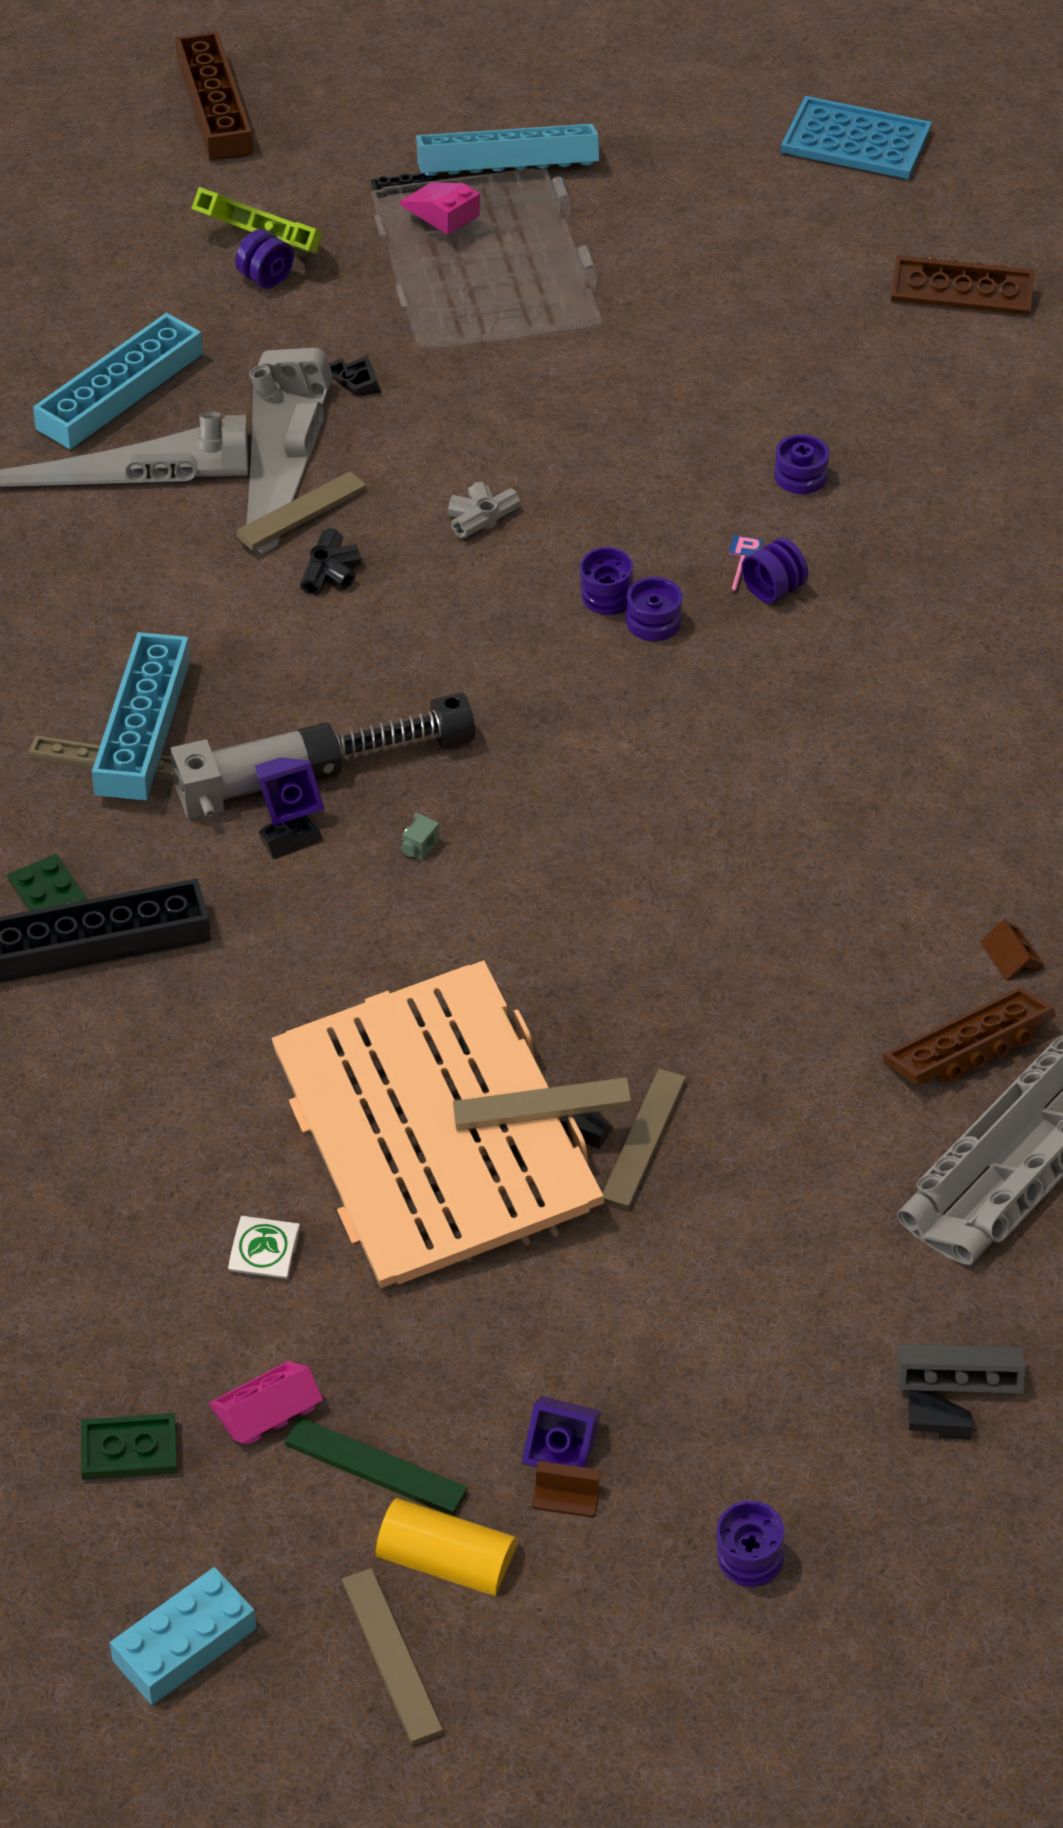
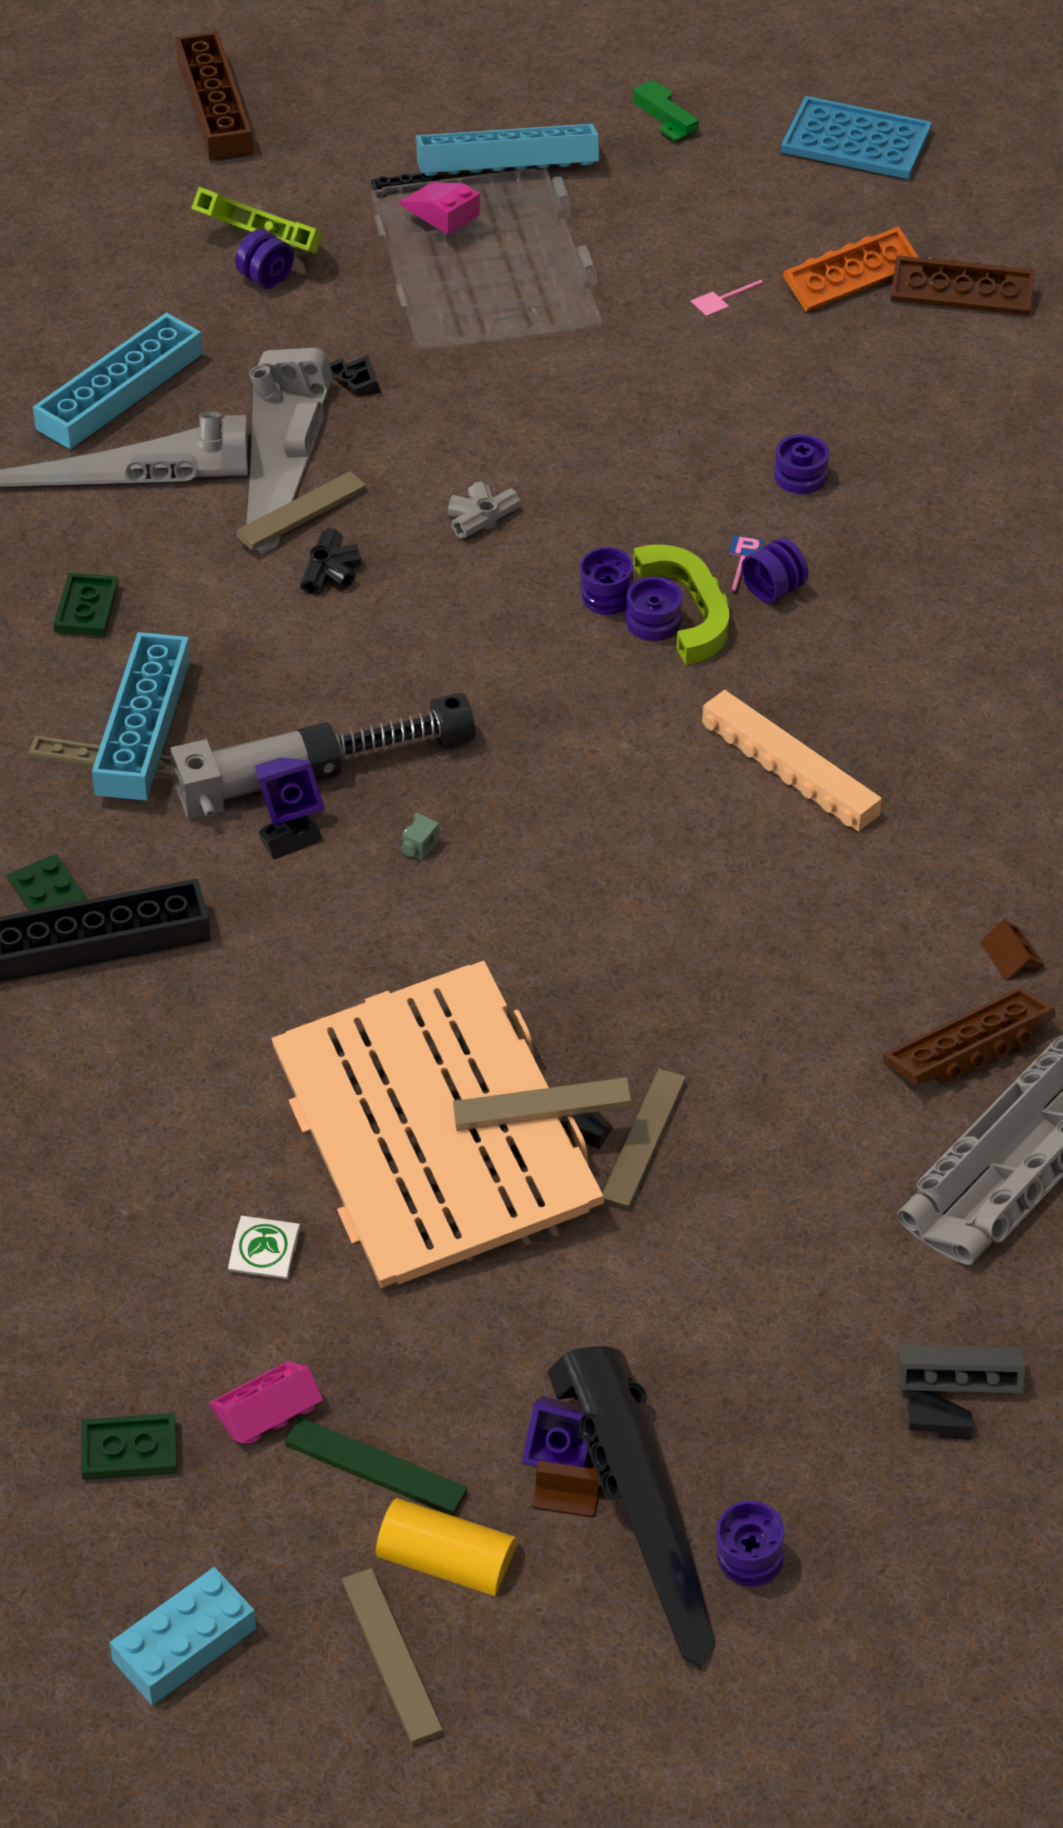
(86, 604): none -> dark green plate
(633, 1470): none -> black panel
(658, 102): none -> green piece
(679, 564): none -> lime arch
(712, 302): none -> bright pink piece
(791, 760): none -> light nougat brick
(848, 269): none -> orange plate

